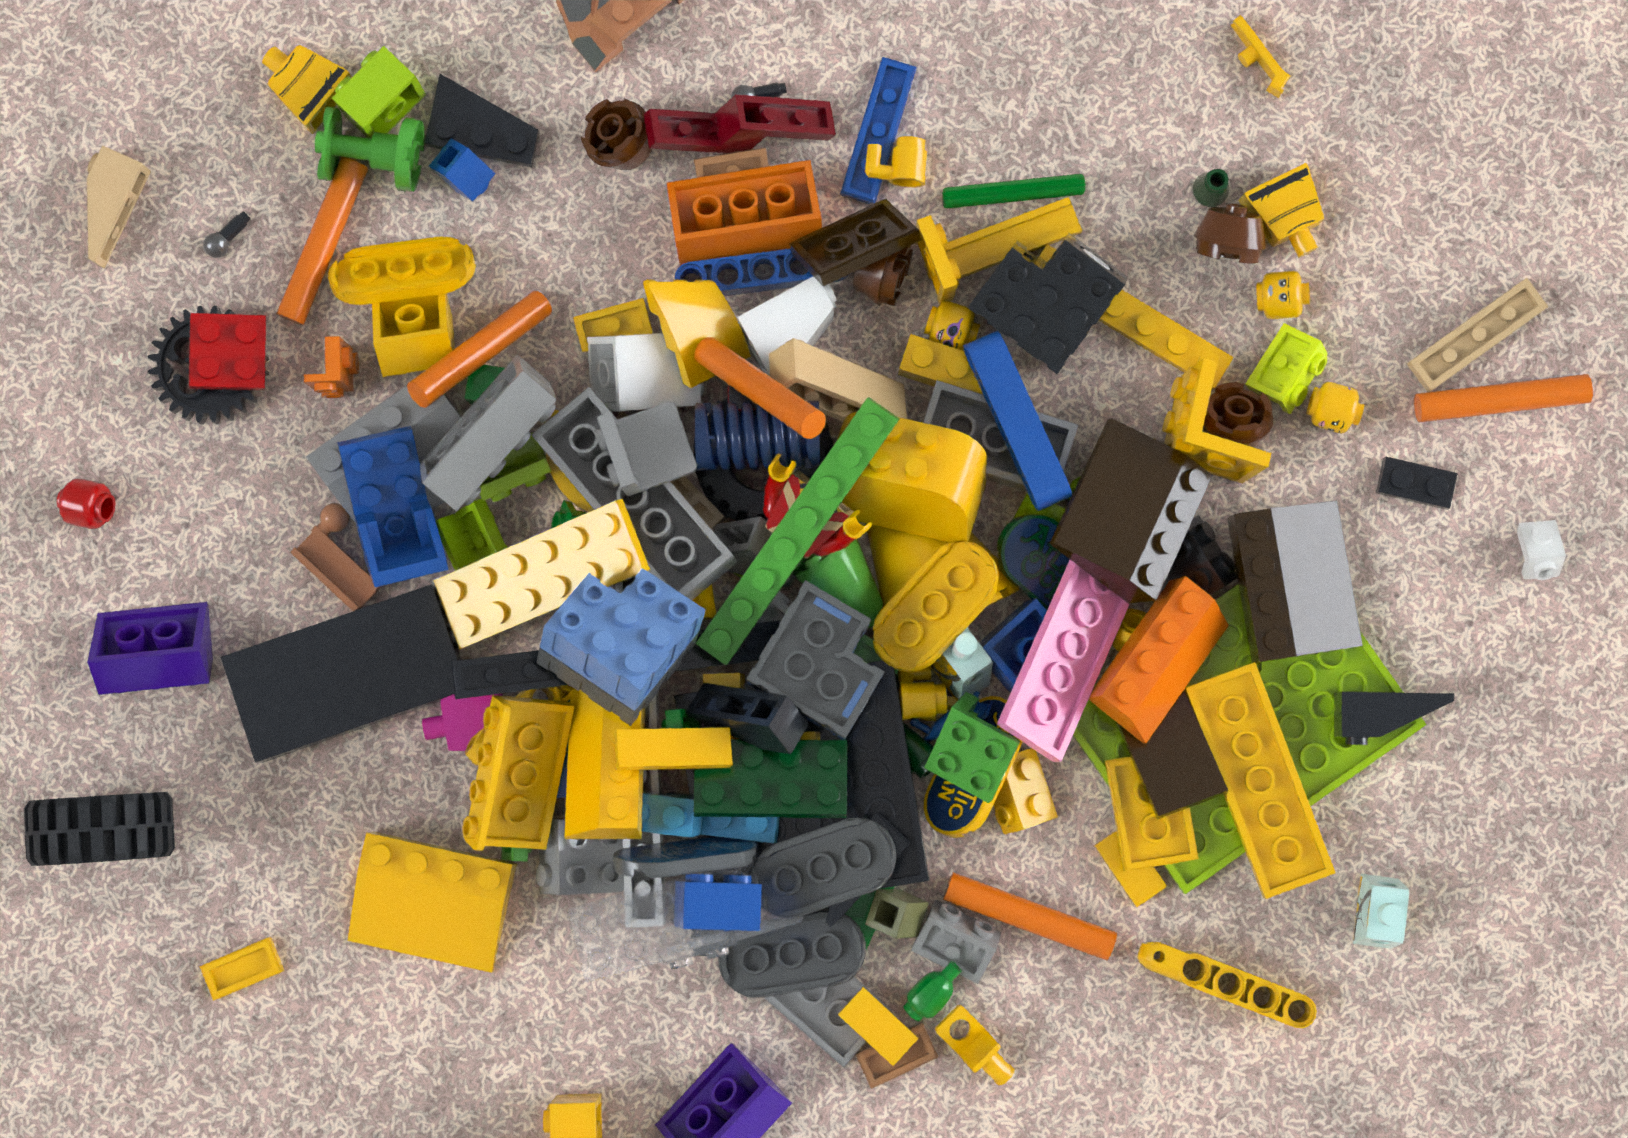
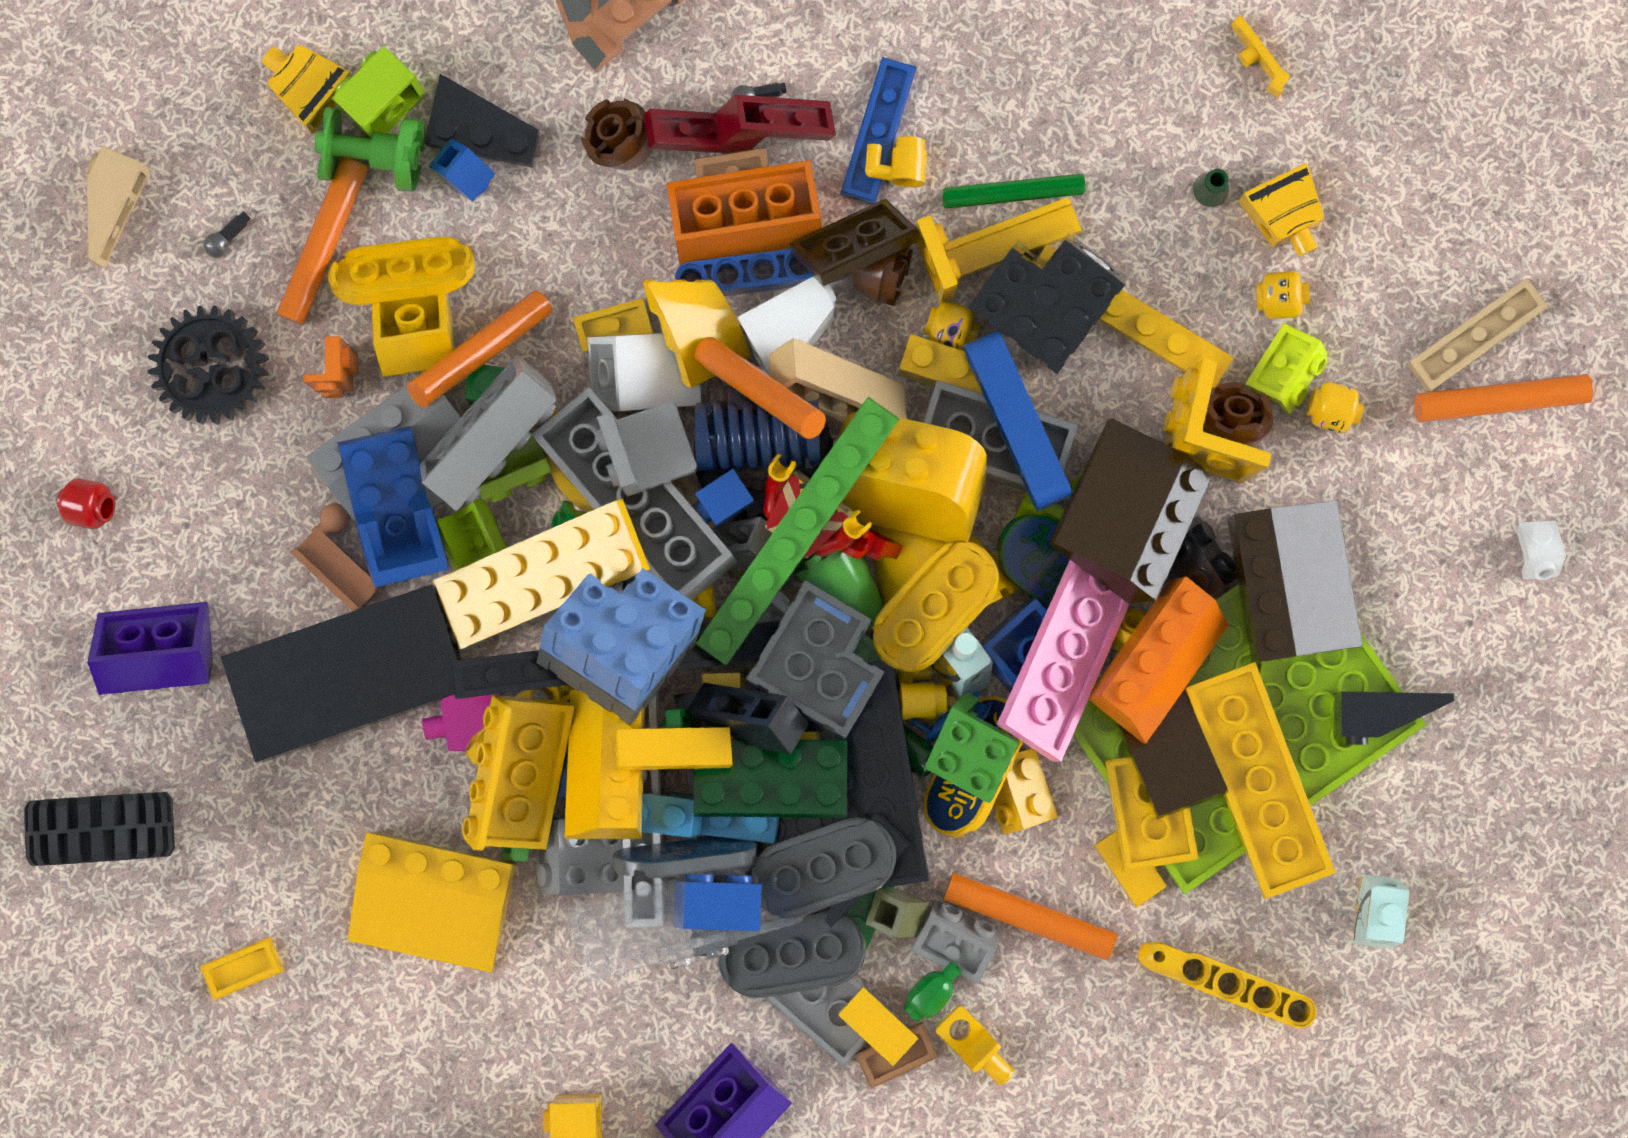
(227, 351): red plate -> none
(723, 499): none -> blue brick
(873, 545): none -> red plate
(1231, 234): reddish brown cone -> none
(1416, 483): black plate -> none

